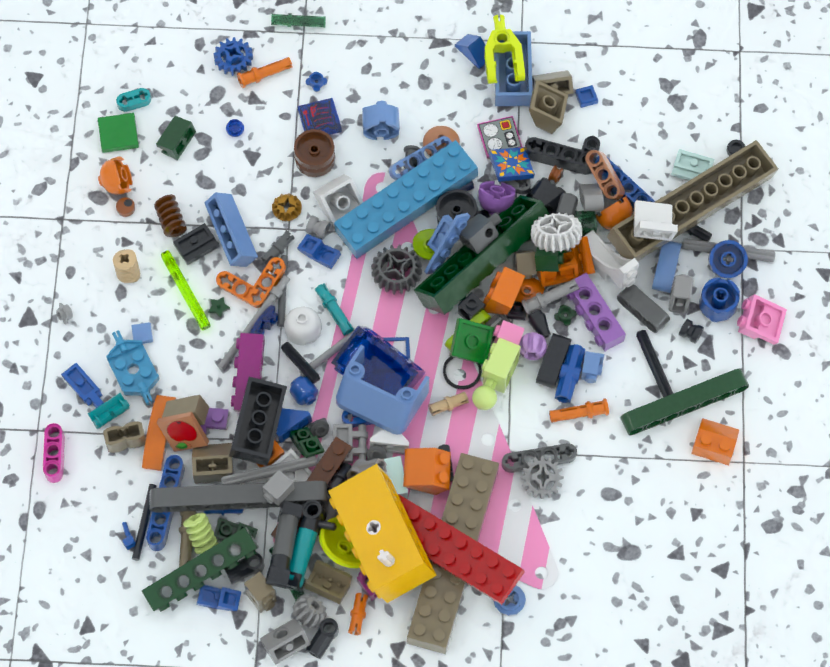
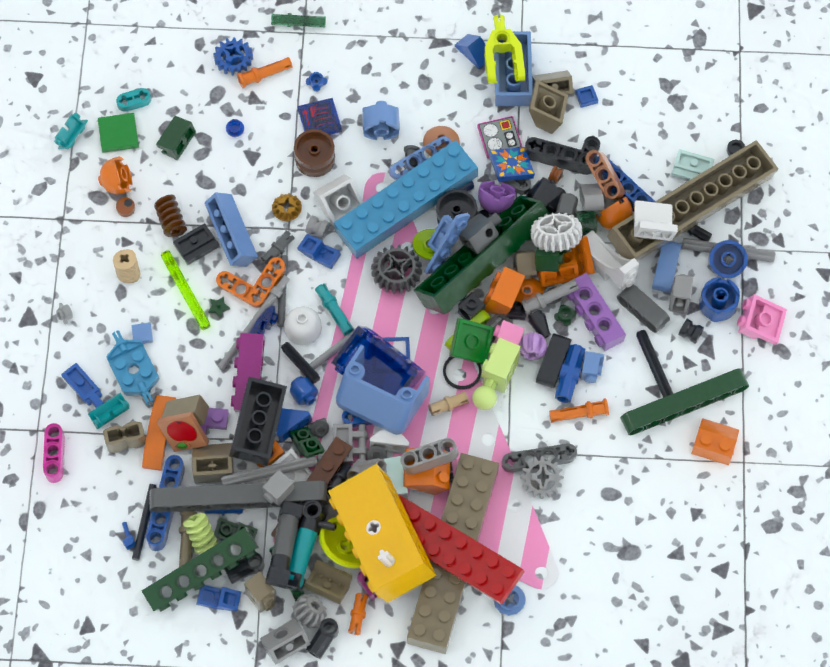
(75, 126): none -> teal hinge
(439, 458): none -> light grey beam

